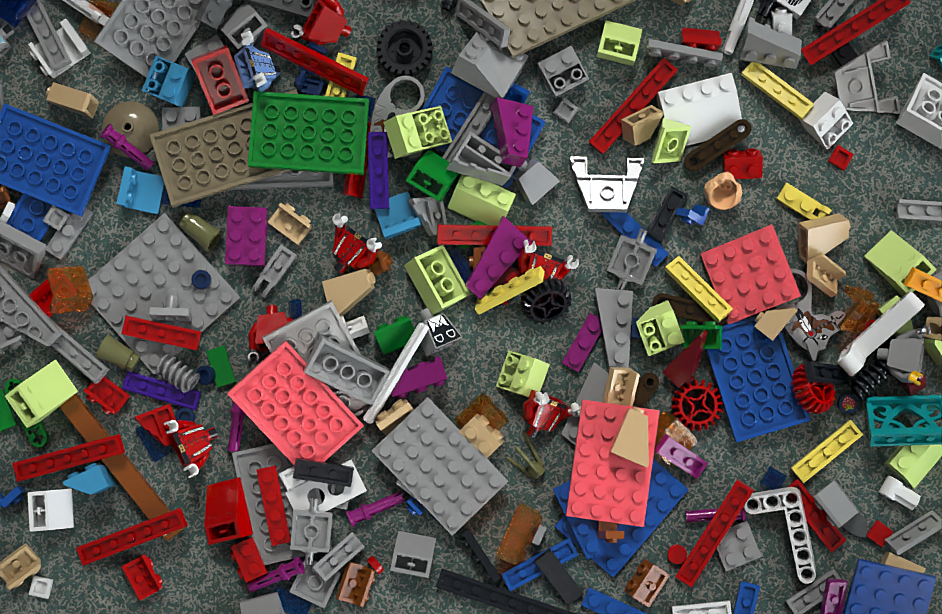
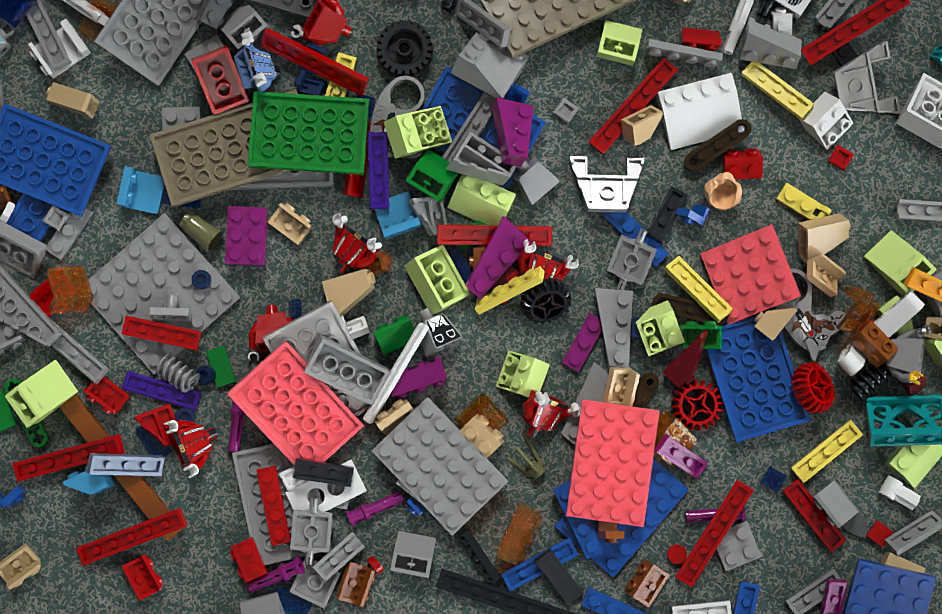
(41, 587): white tile -> none
(50, 510): white slope -> none
(117, 353): olive plant -> none
(119, 141): magenta pin -> none
(125, 464): none -> plate
(142, 123): dark tan dish -> none
(169, 81): dark azure slope -> none
(226, 512): red slope -> none
(275, 269): light grey hinge -> none
(539, 534): light grey tile -> none
(562, 71): light grey slope -> none
(632, 437): tan slope -> none
(670, 142): yellowish green slope -> none
(793, 525): white beam -> none
(826, 374): black tile -> none
(847, 403): tile -> none
(874, 344): none -> dark orange bracket

